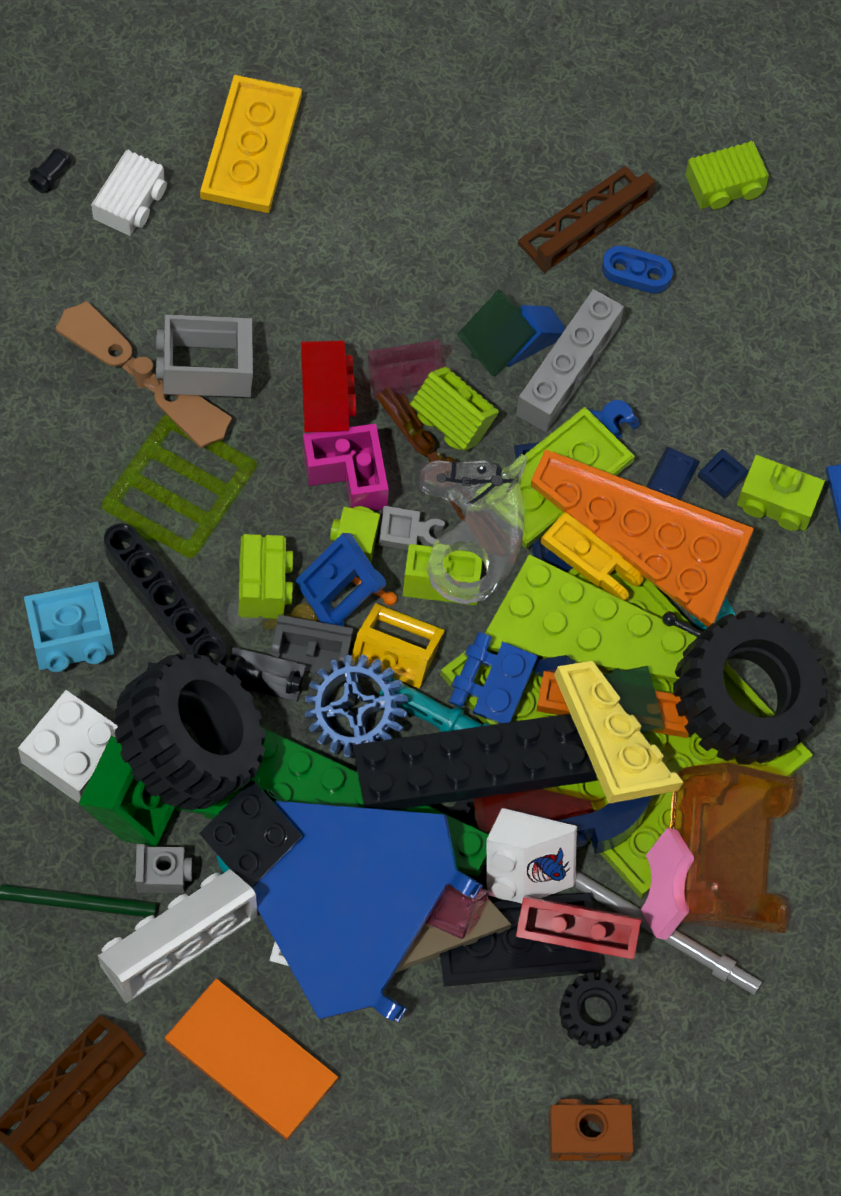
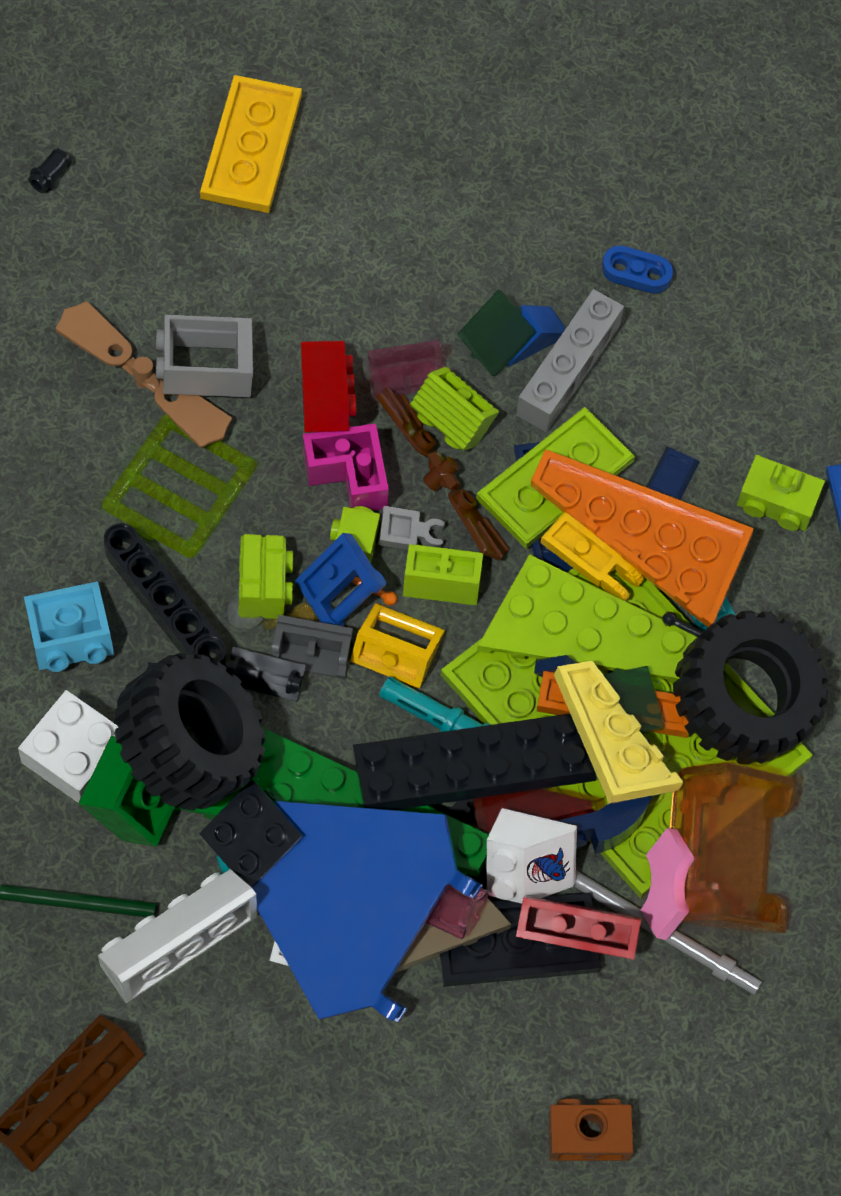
(129, 192): white brick -> none
(151, 879): light grey brick -> none
(251, 1059): orange tile -> none
(352, 688): medium blue gear -> none
(492, 524): clear animal -> none
(504, 684): blue plate -> none
(588, 224): reddish brown fence -> none
(602, 988): black tyre -> none
(614, 414): blue piece -> none
(723, 474): dark blue tile -> none
(727, 175): lime brick -> none

